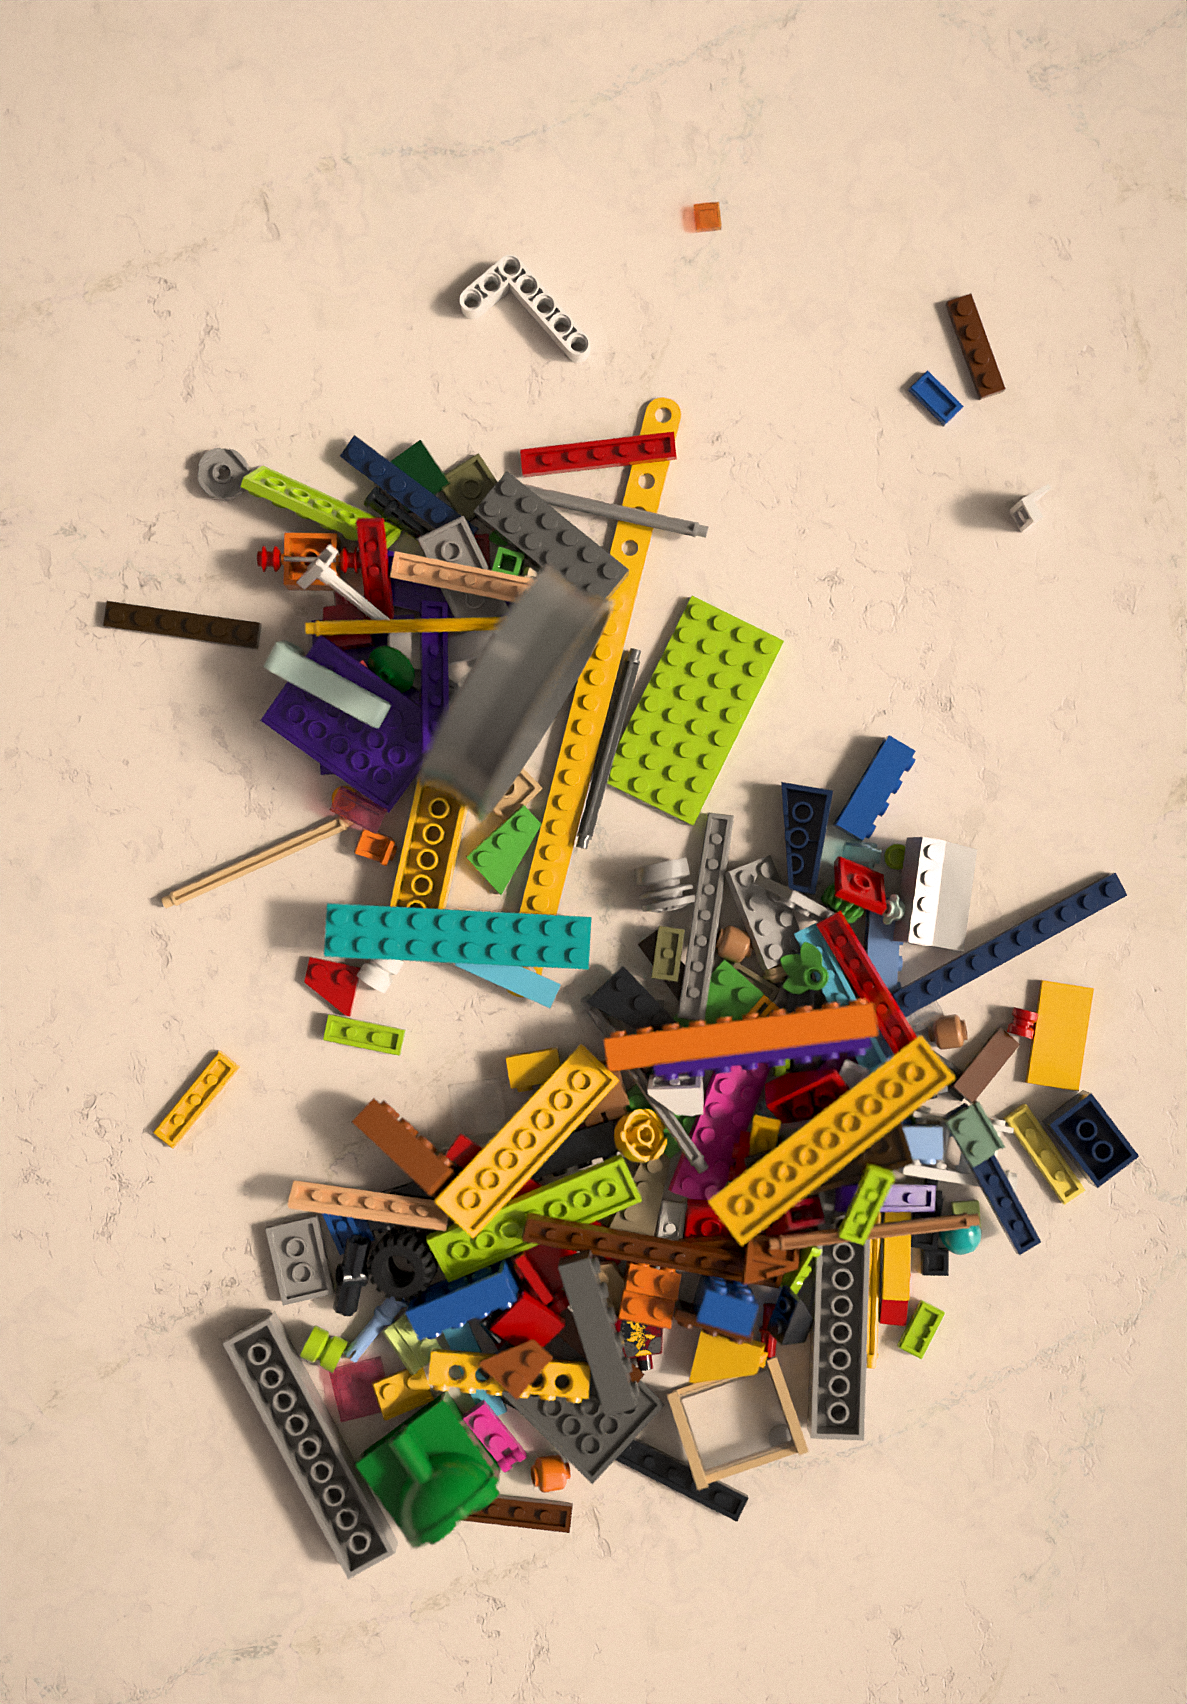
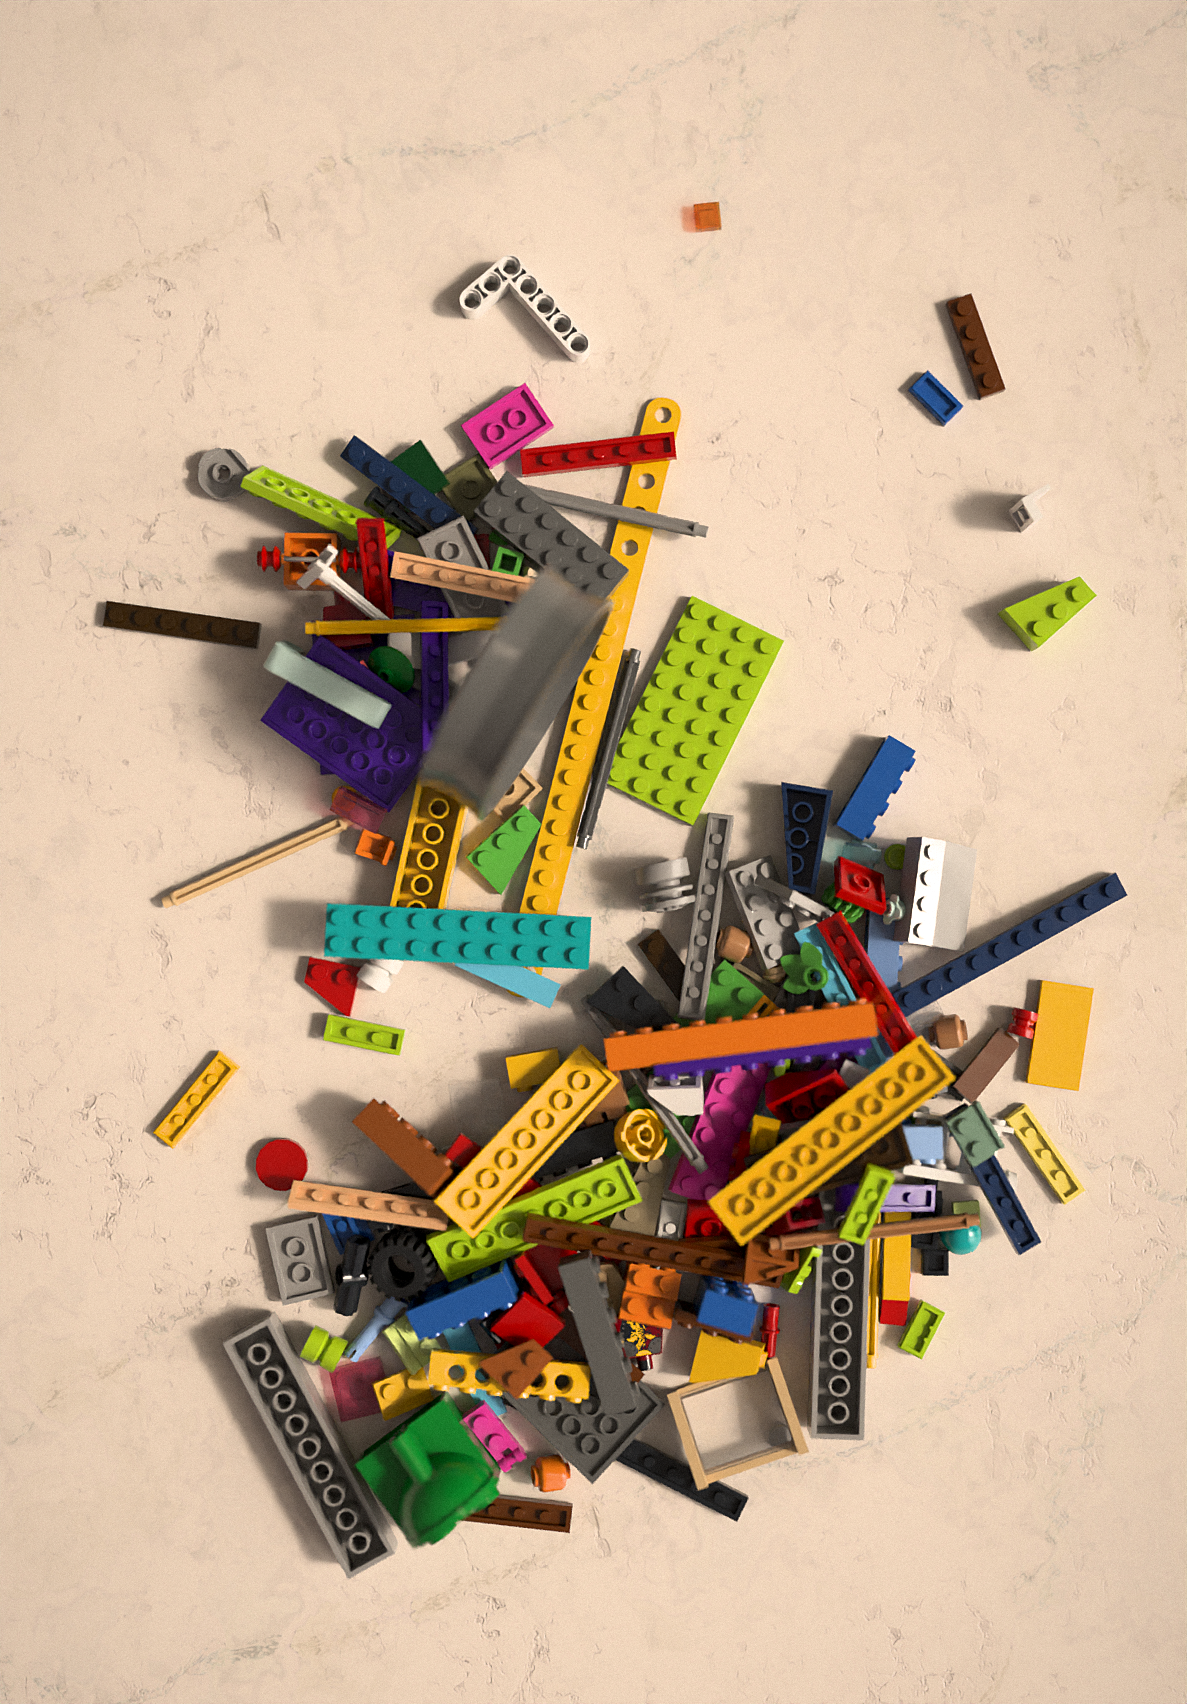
(281, 1164): none -> red tile
(507, 426): none -> dark pink plate
(668, 953): olive plate -> none
(790, 1319): black slope -> none
(1045, 613): none -> lime wedge
(1090, 1138): dark blue brick -> none

